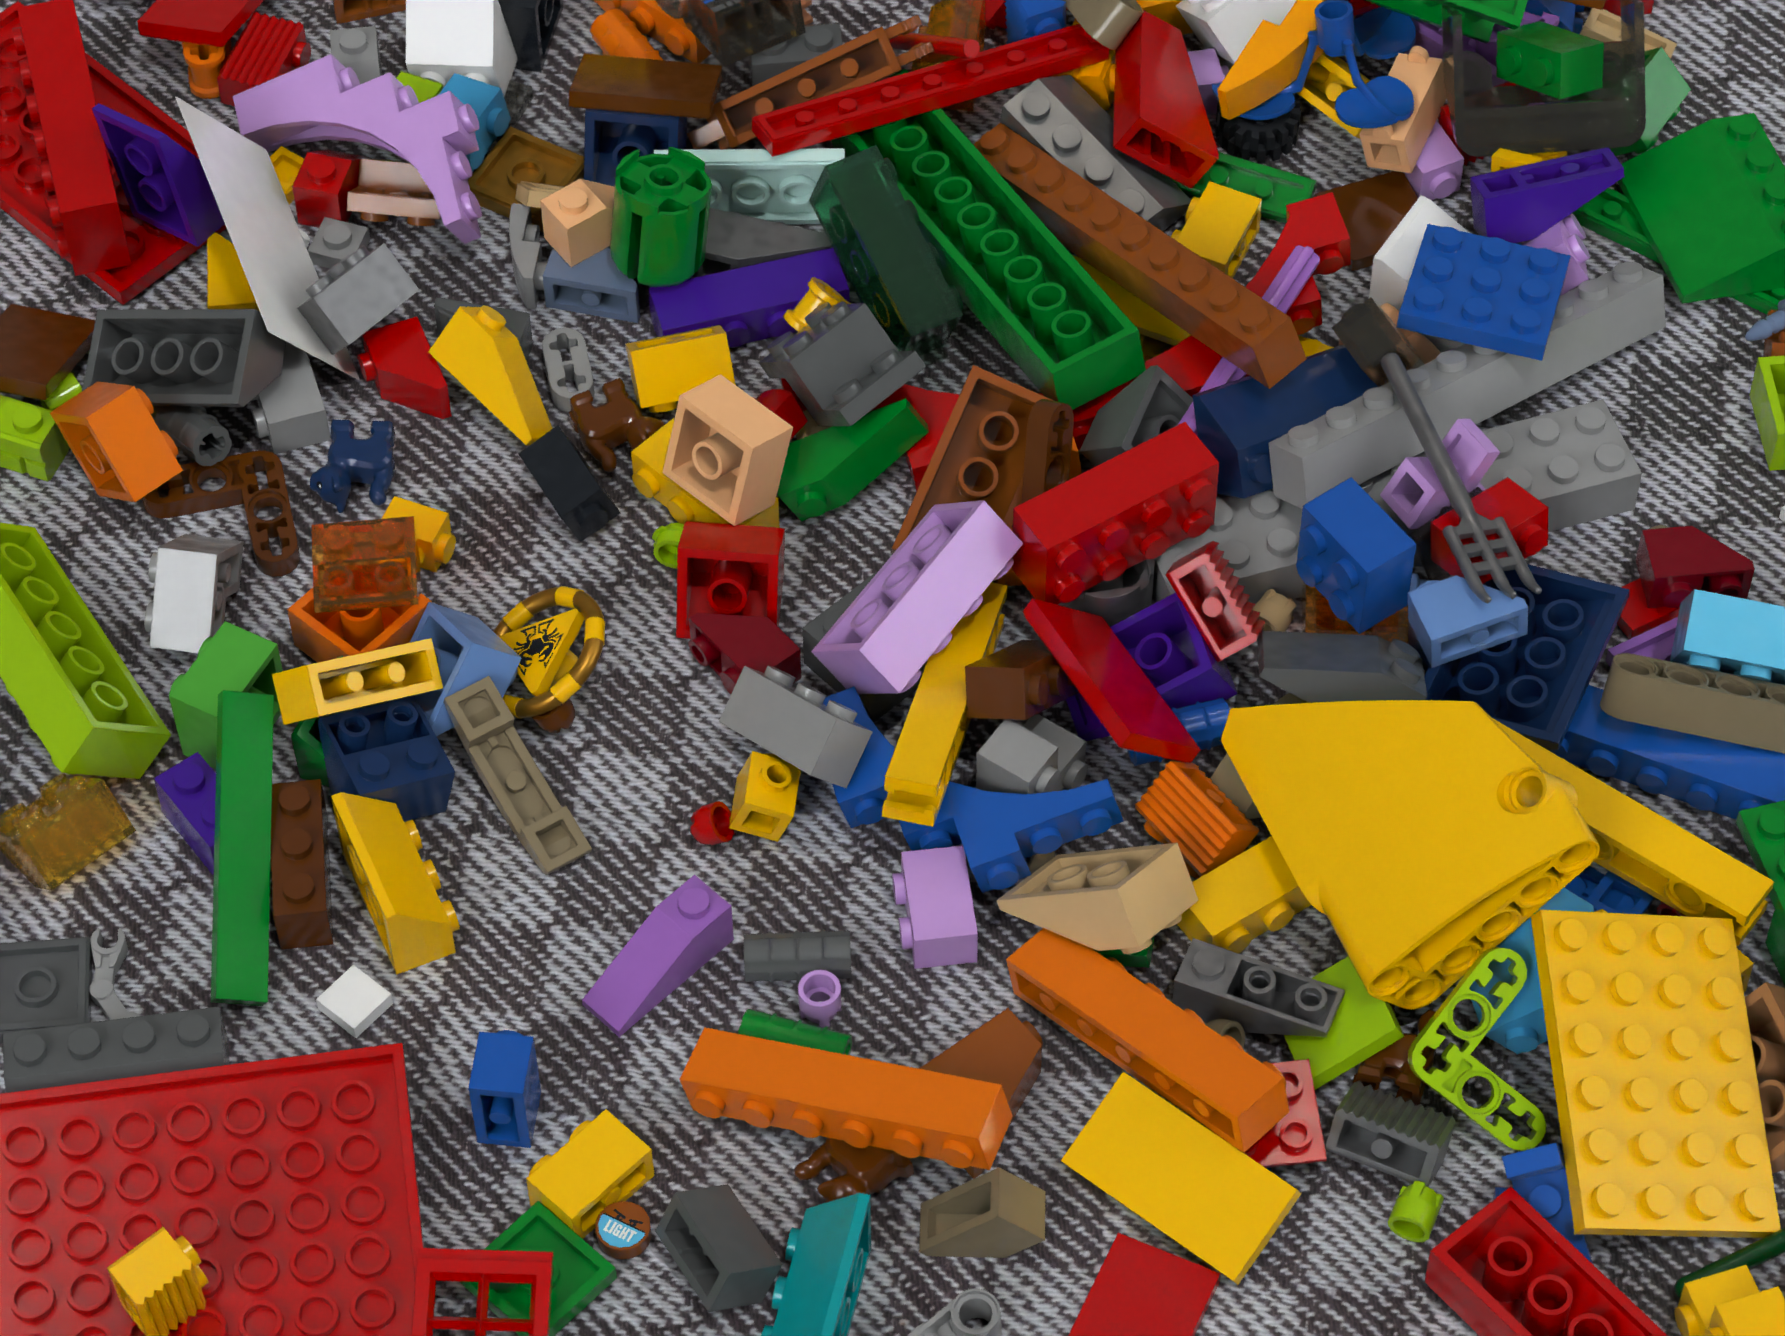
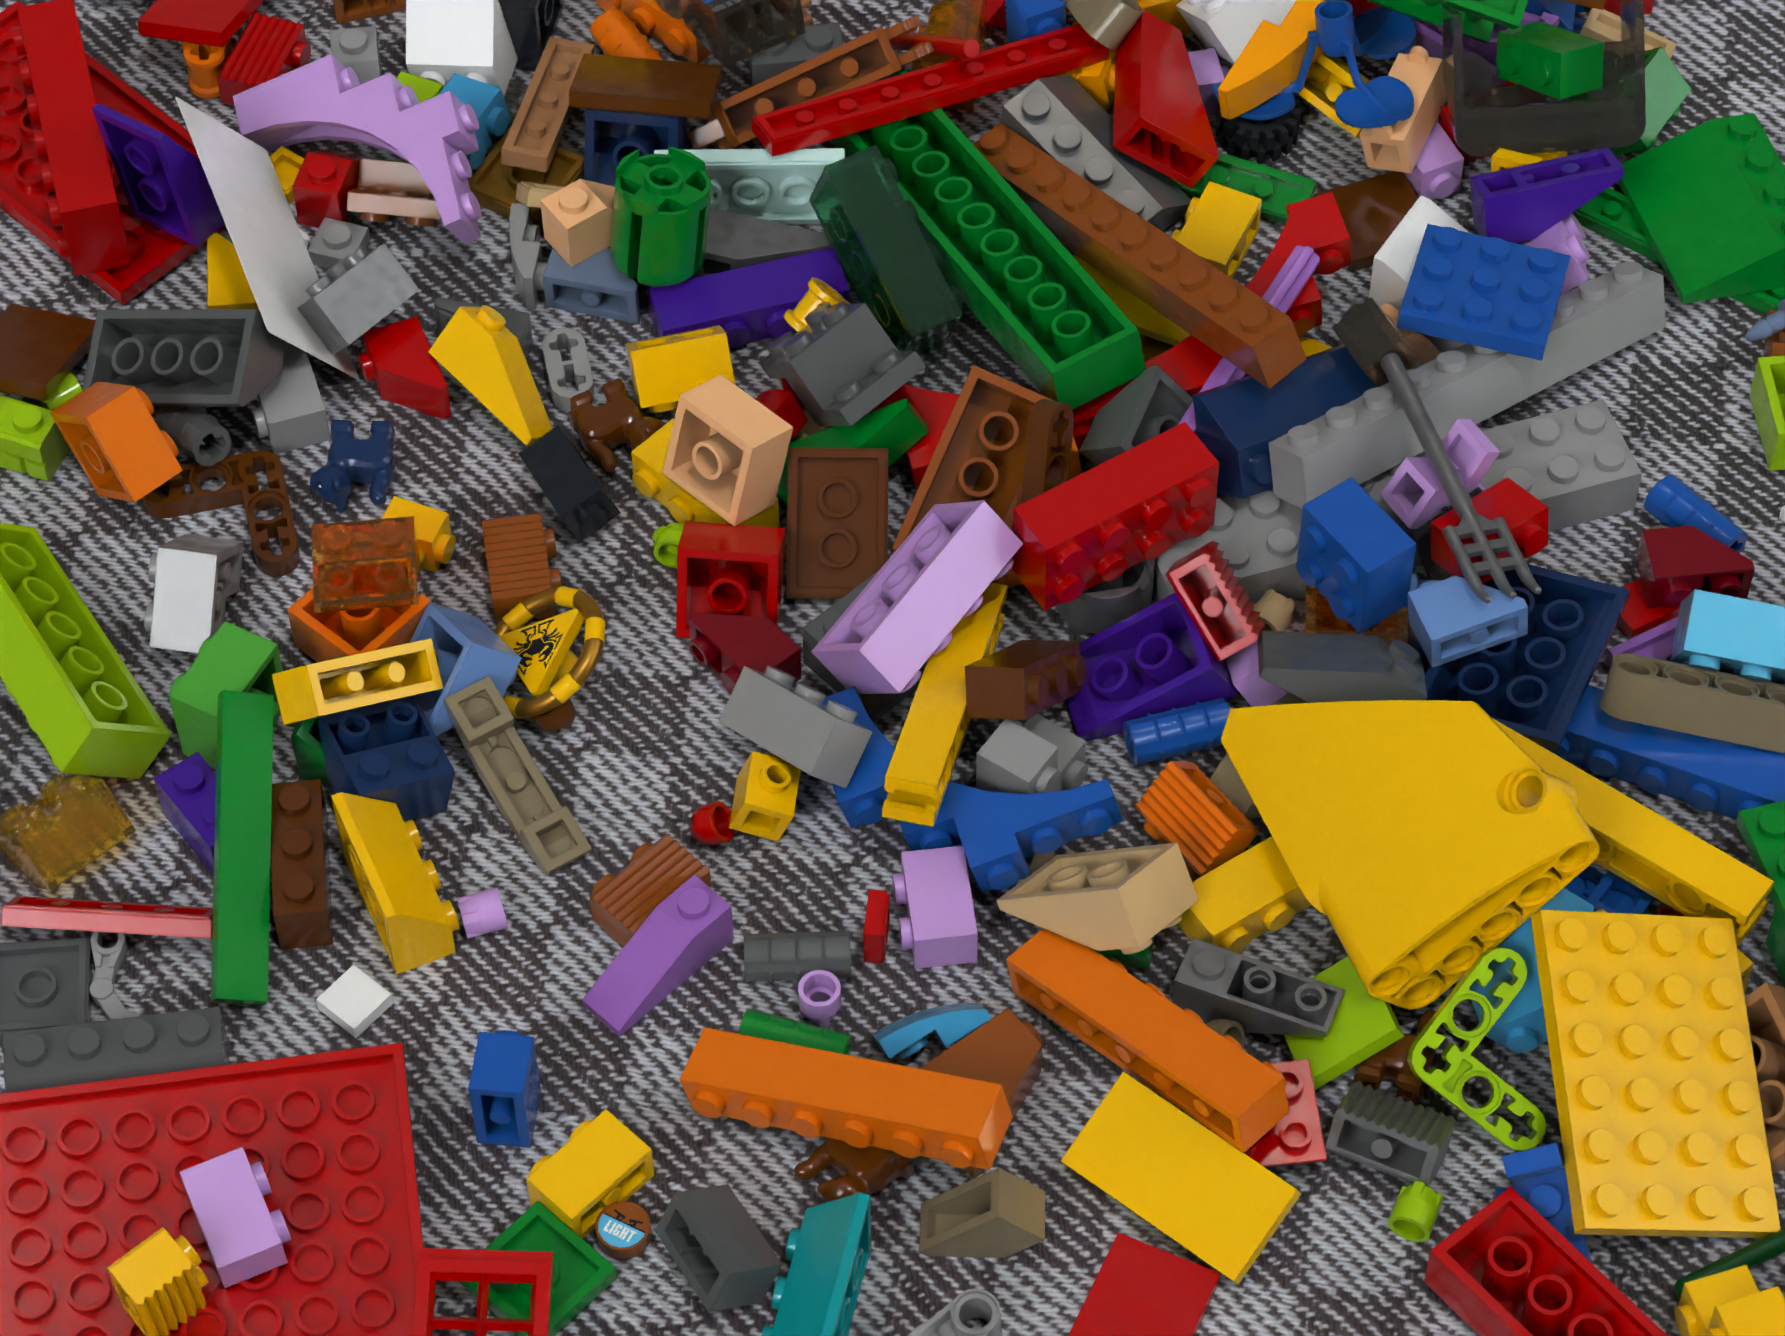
(108, 917): none -> tile
(235, 1217): none -> lavender brick
(482, 912): none -> lavender hose
(518, 561): none -> dark orange brick
(544, 107): none -> medium nougat plate
(654, 873): none -> dark orange brick
(835, 519): none -> reddish brown tile
(876, 926): none -> red tile
(947, 1022): none -> dark azure slope
(1111, 681): red tile -> none
(1245, 677): none -> lavender slope
(1679, 506): none -> blue axle

